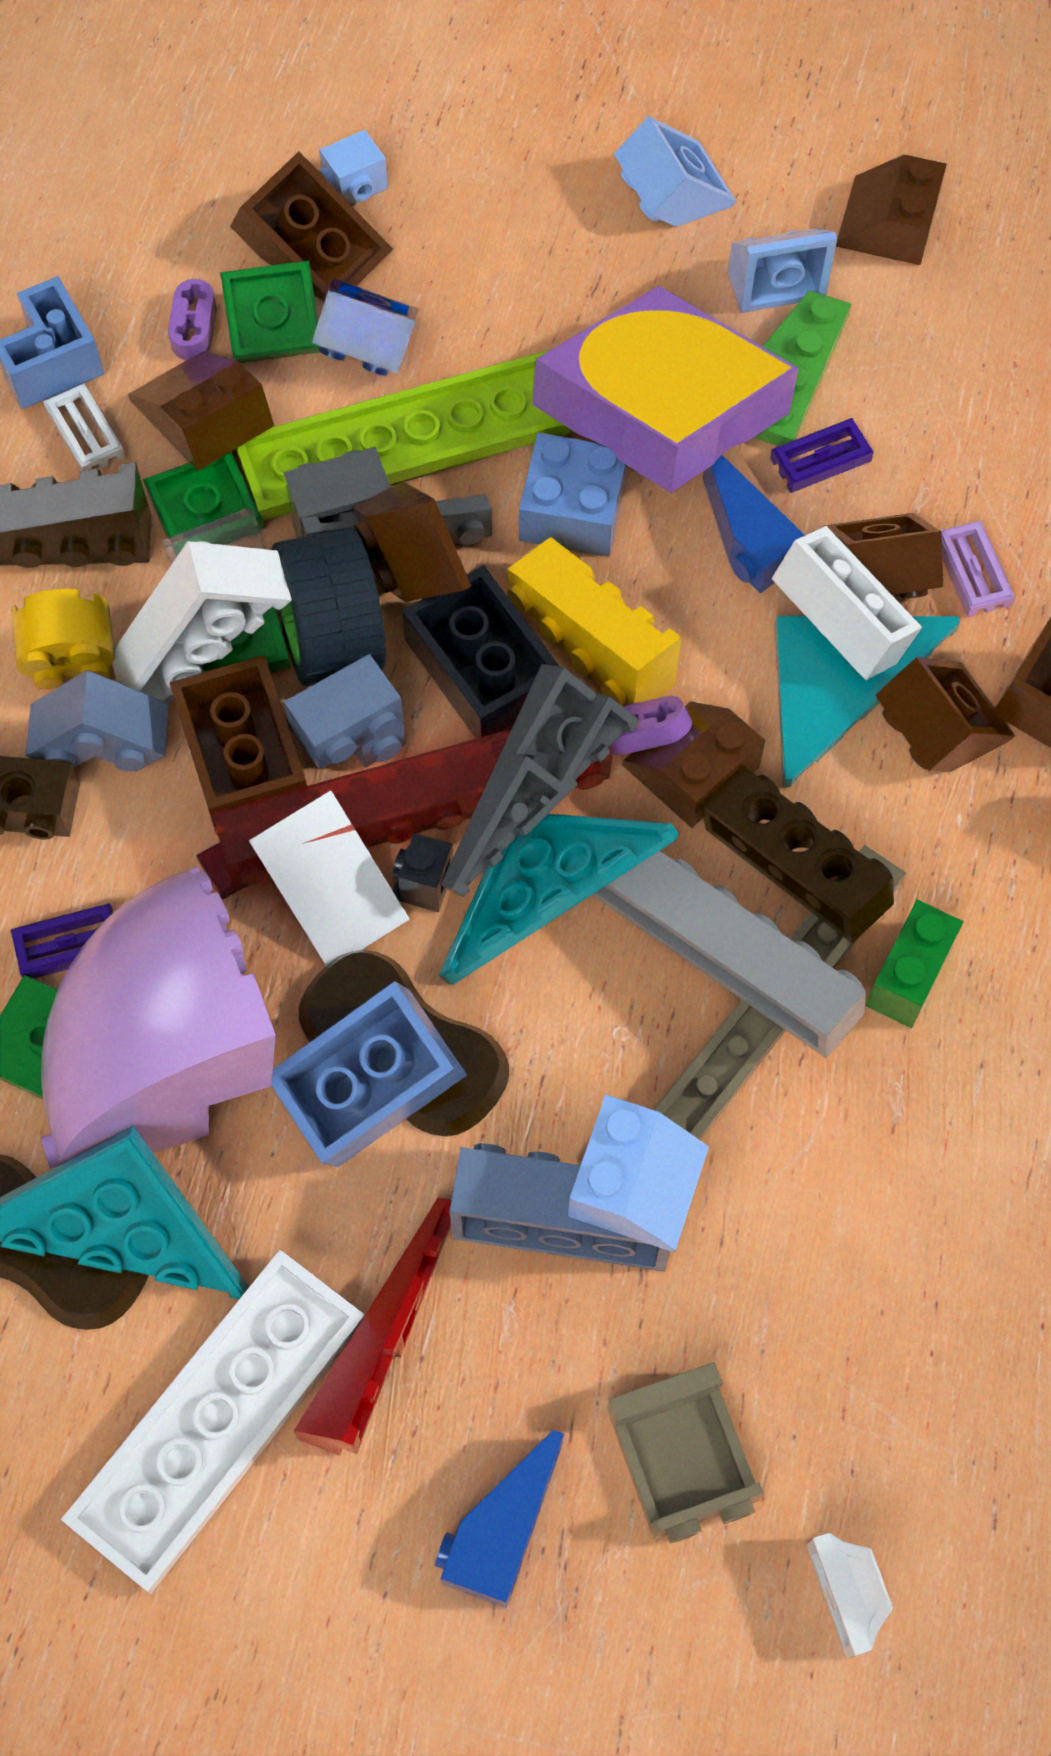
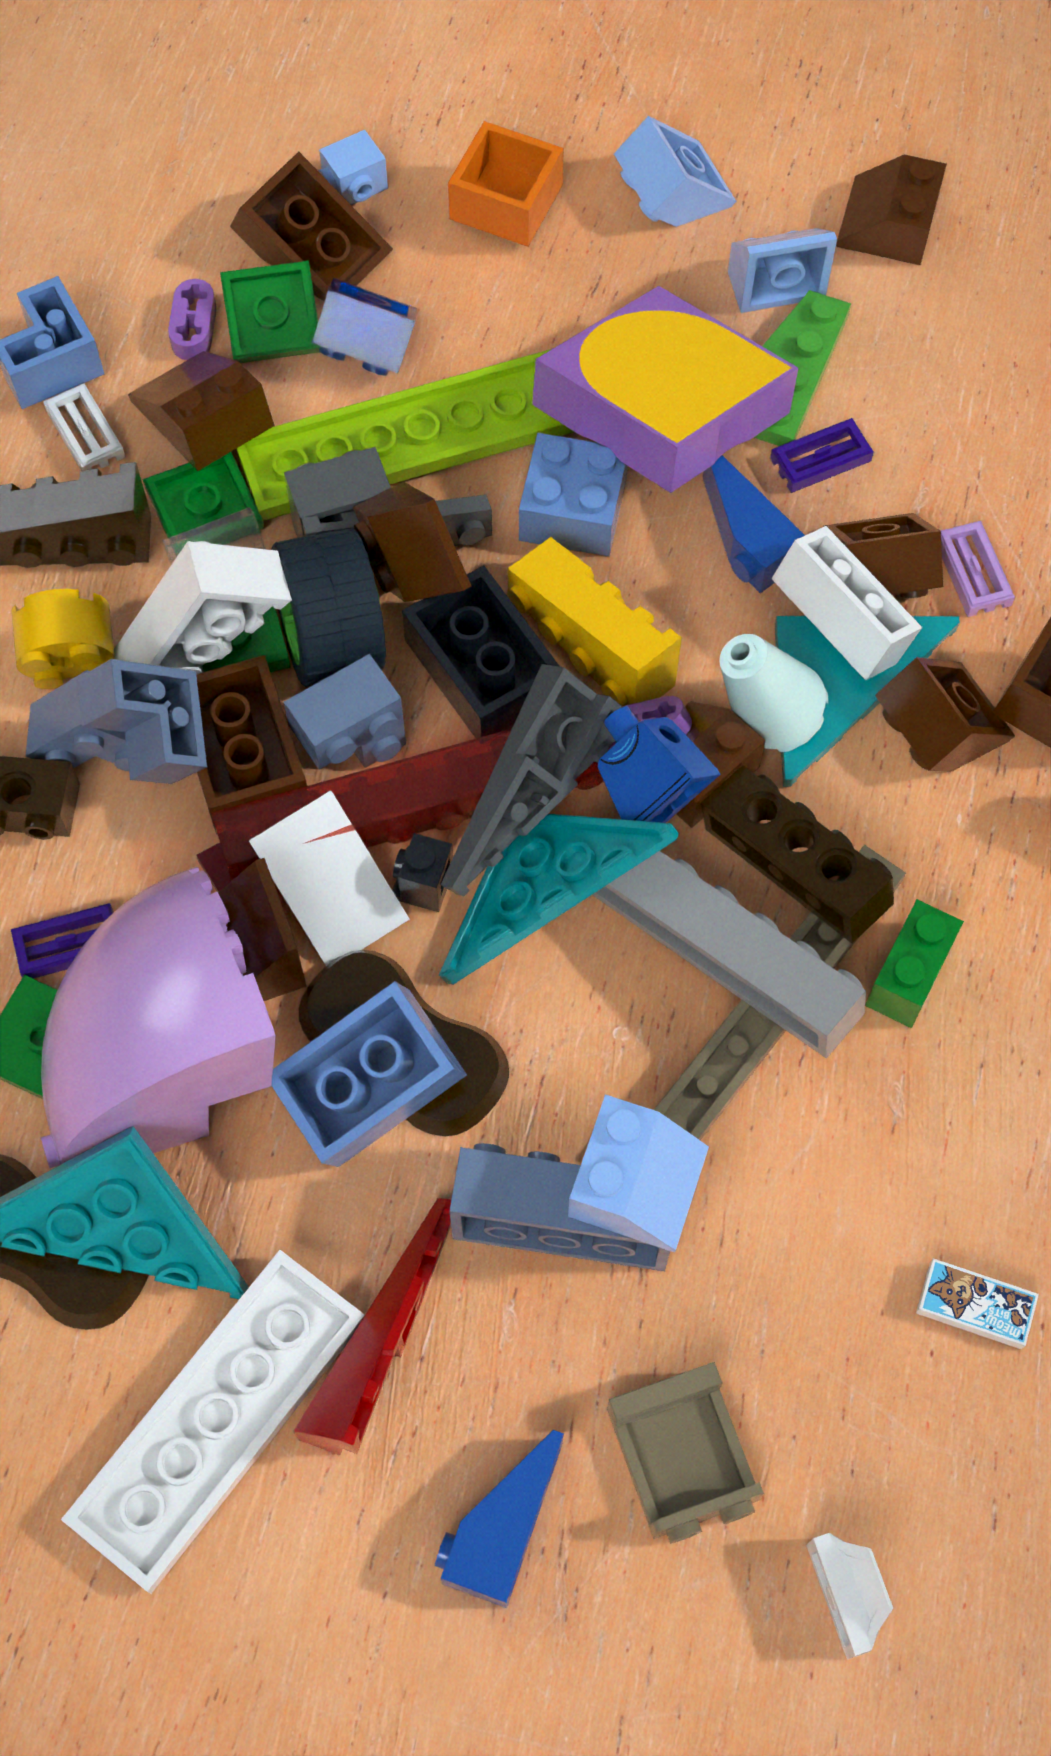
(155, 710): none -> sand blue brick
(263, 931): none -> reddish brown slope
(505, 183): none -> orange piece
(652, 767): none -> blue torso
(772, 692): none -> light aqua cone
(977, 1304): none -> tile

